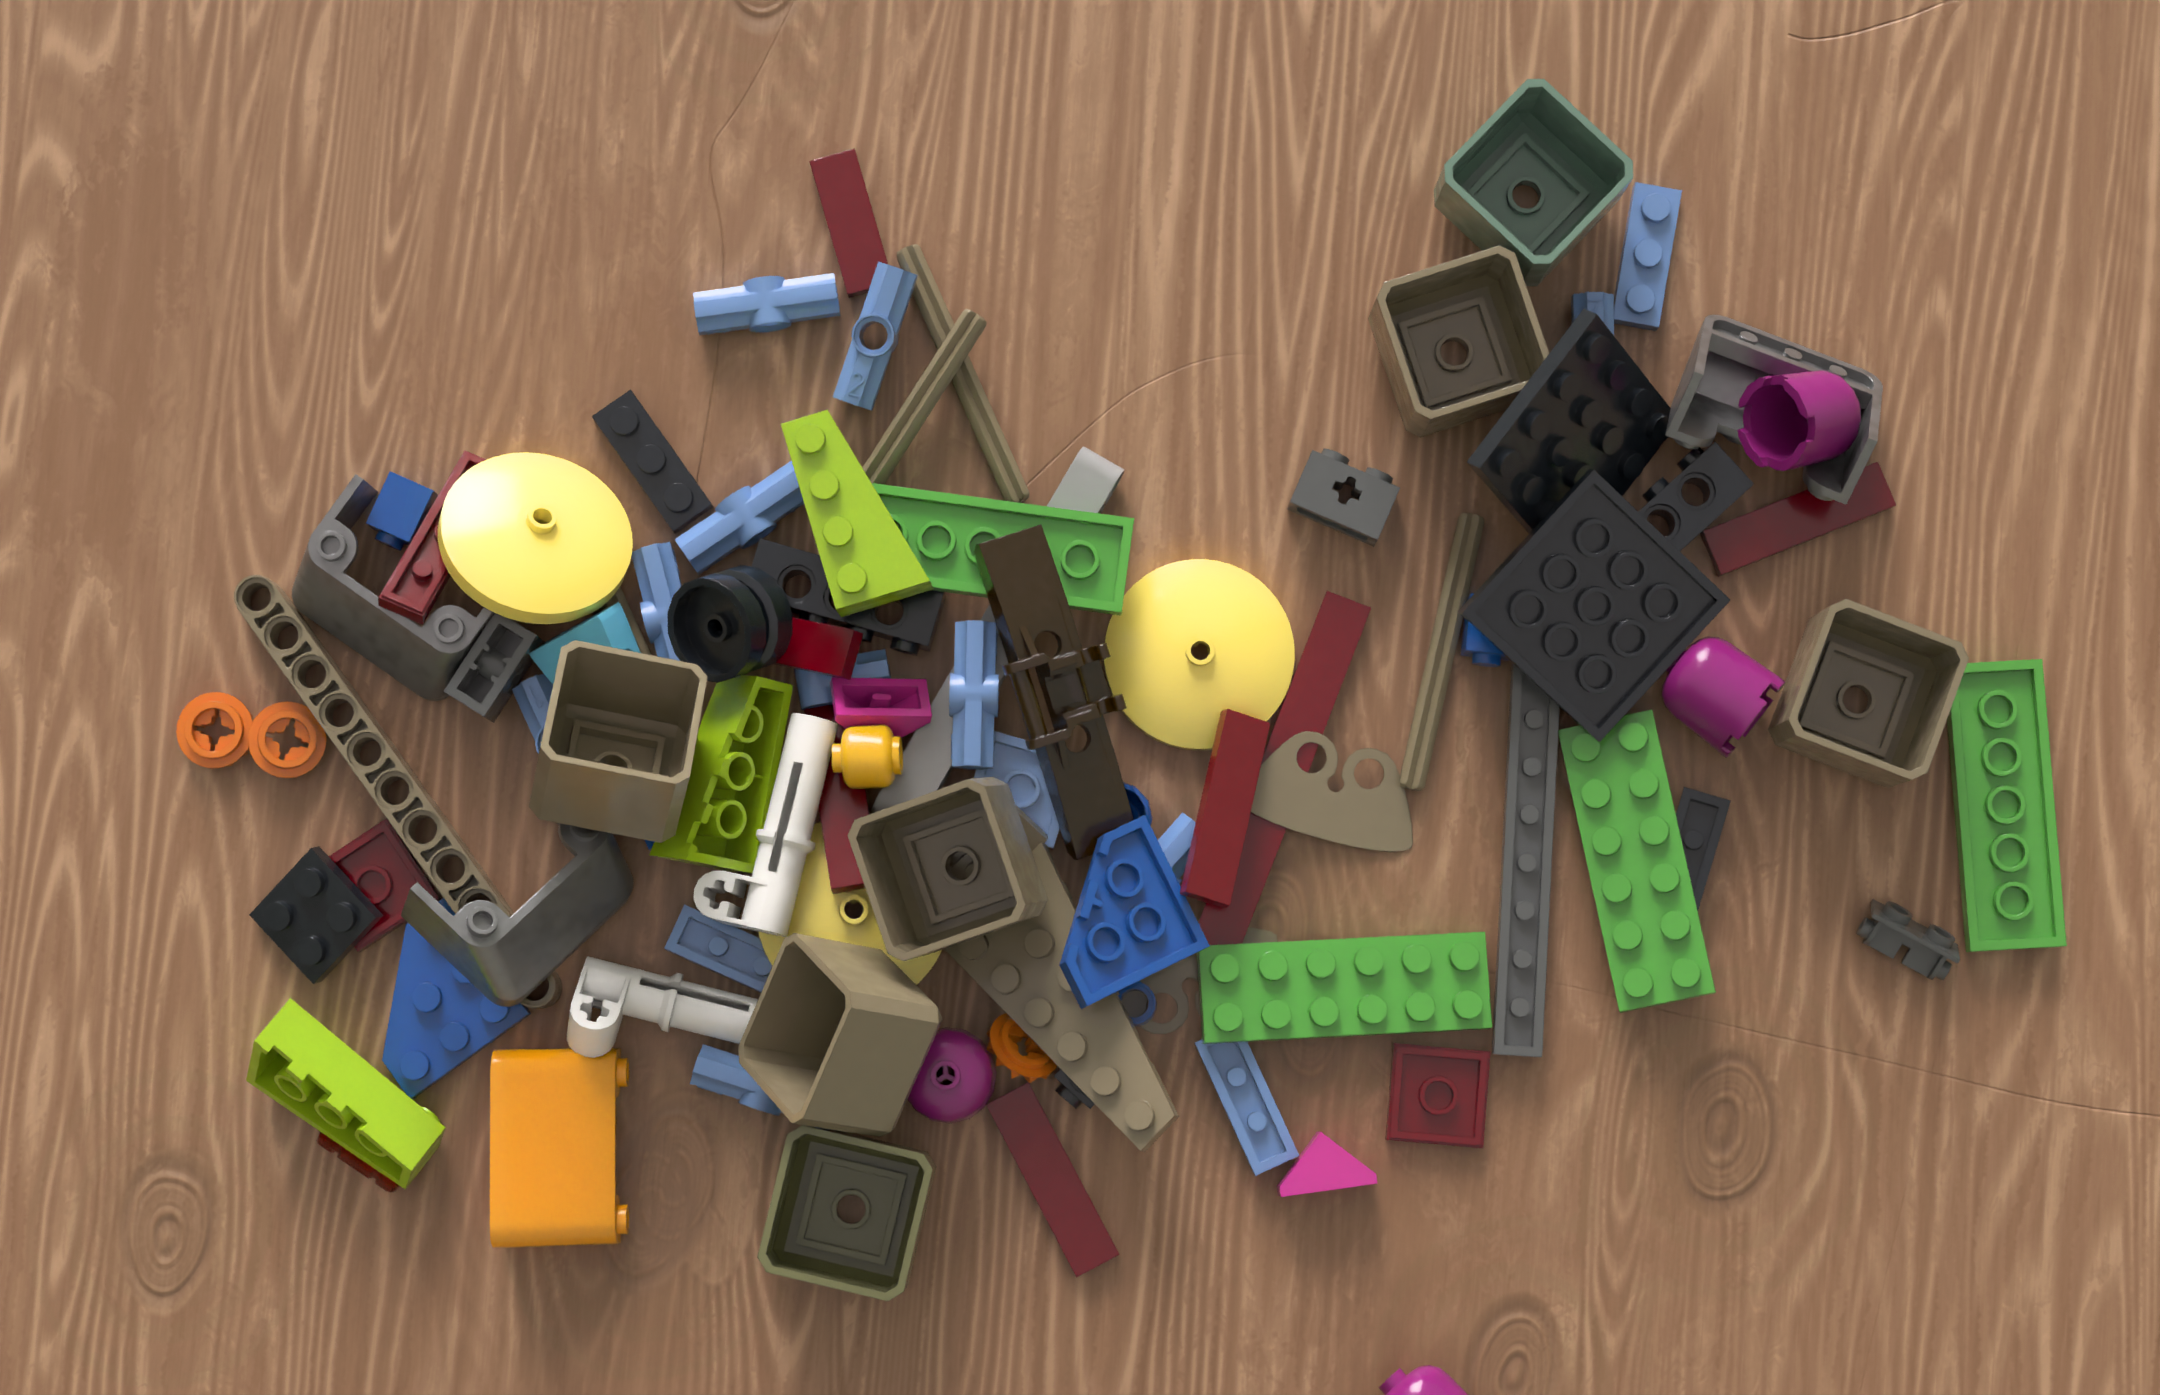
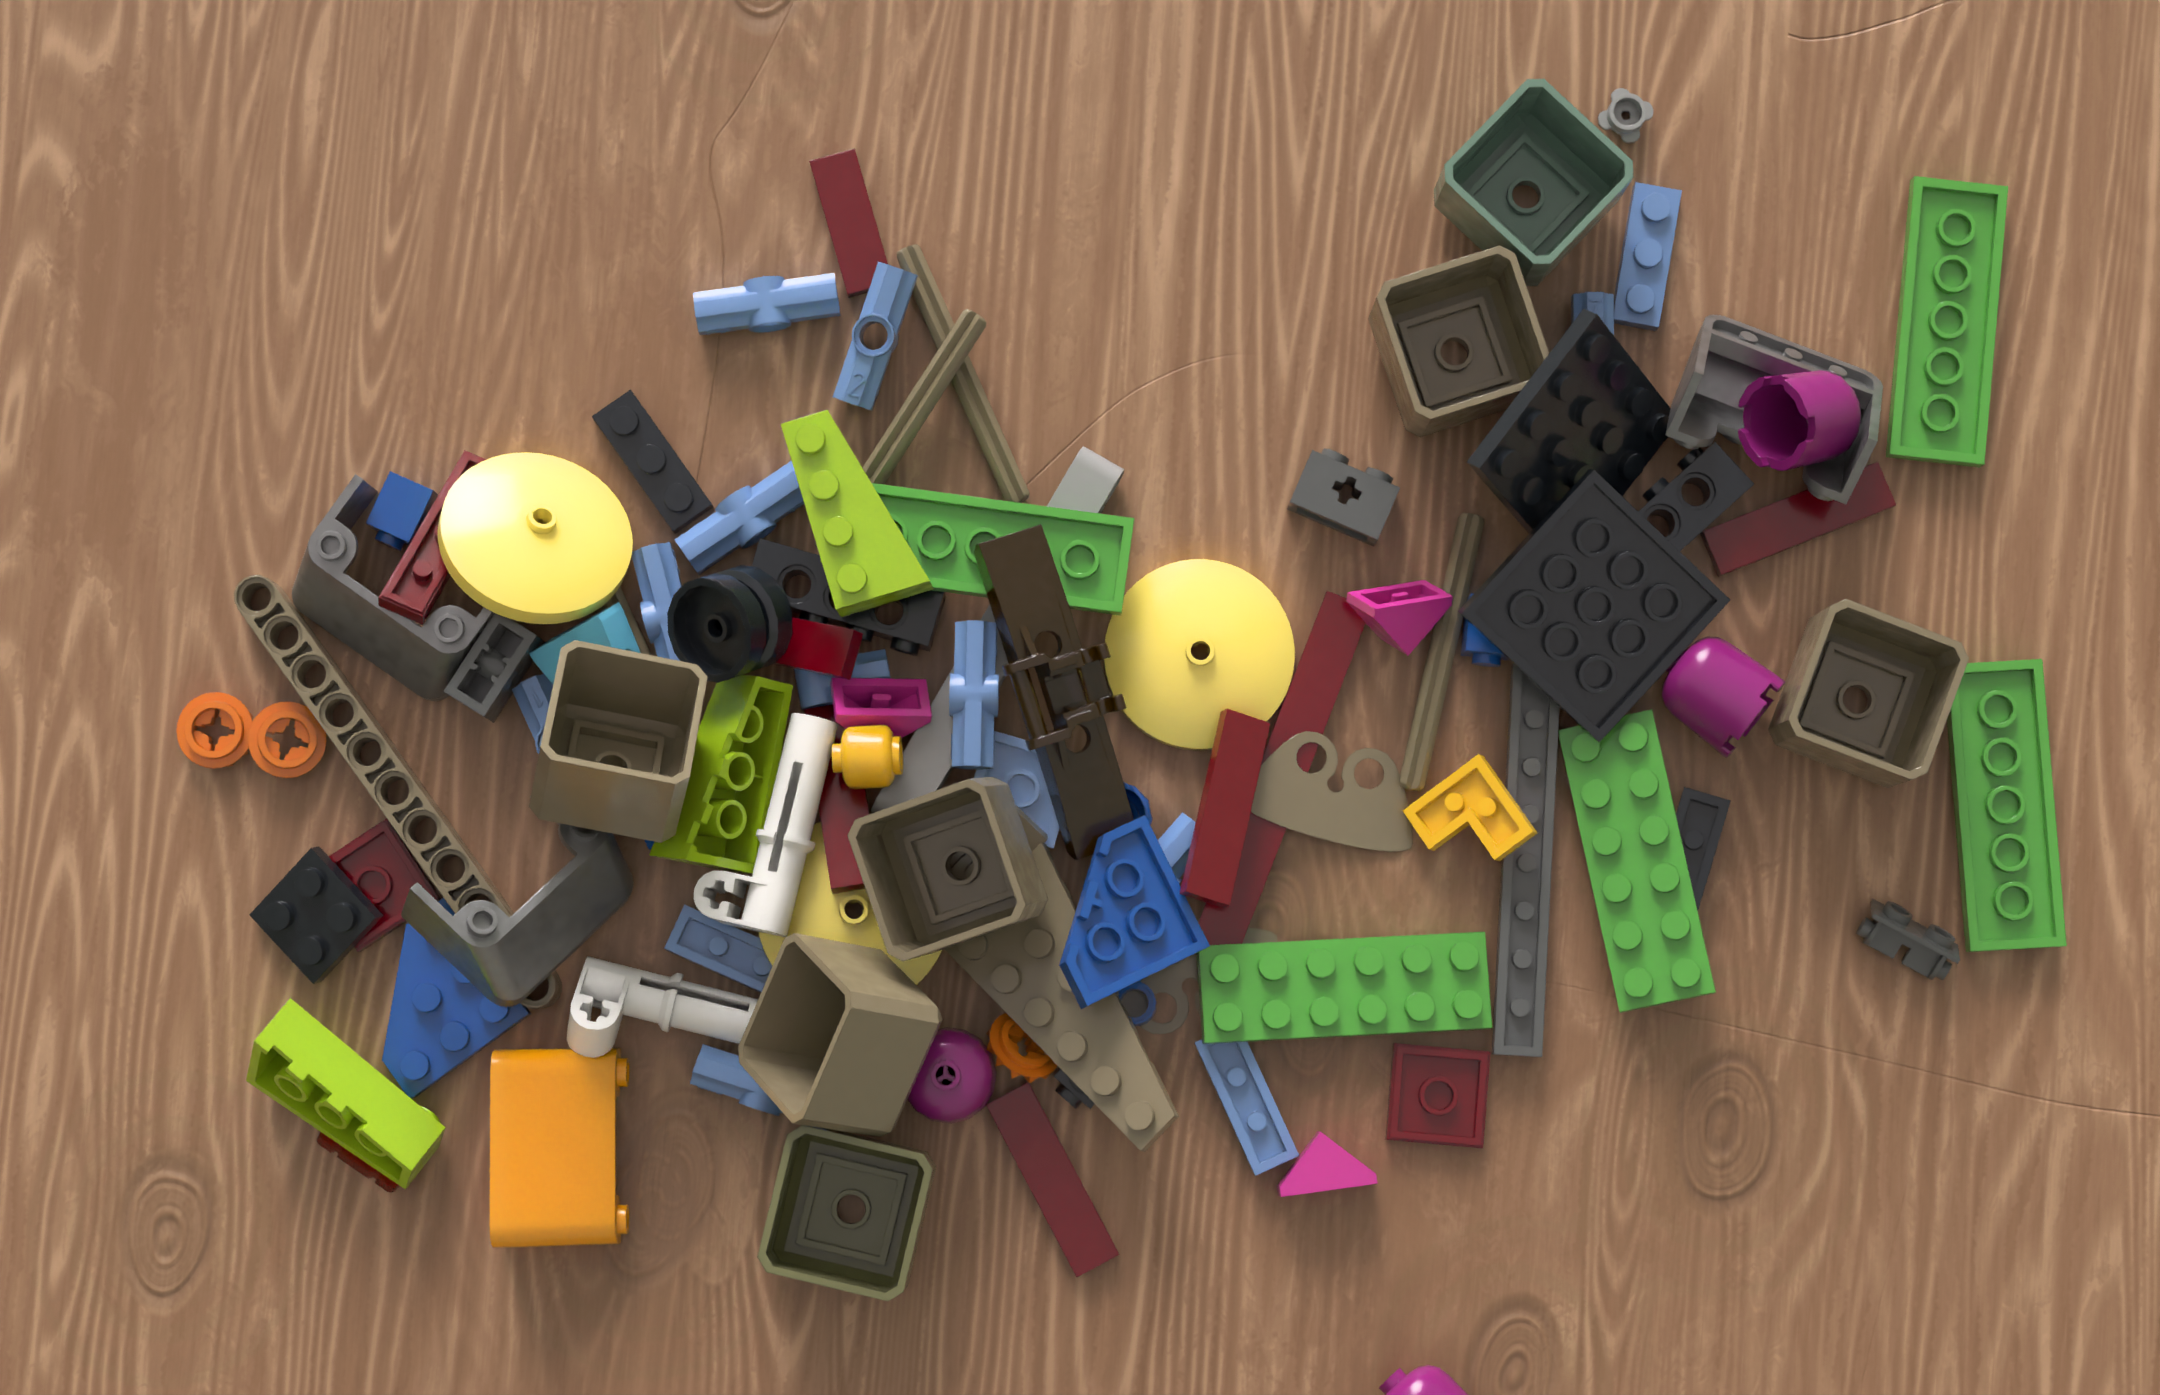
(1401, 612): none -> dark pink slope
(1476, 799): none -> yellow plate
(1625, 102): none -> light grey plate
(1947, 322): none -> bright green plate

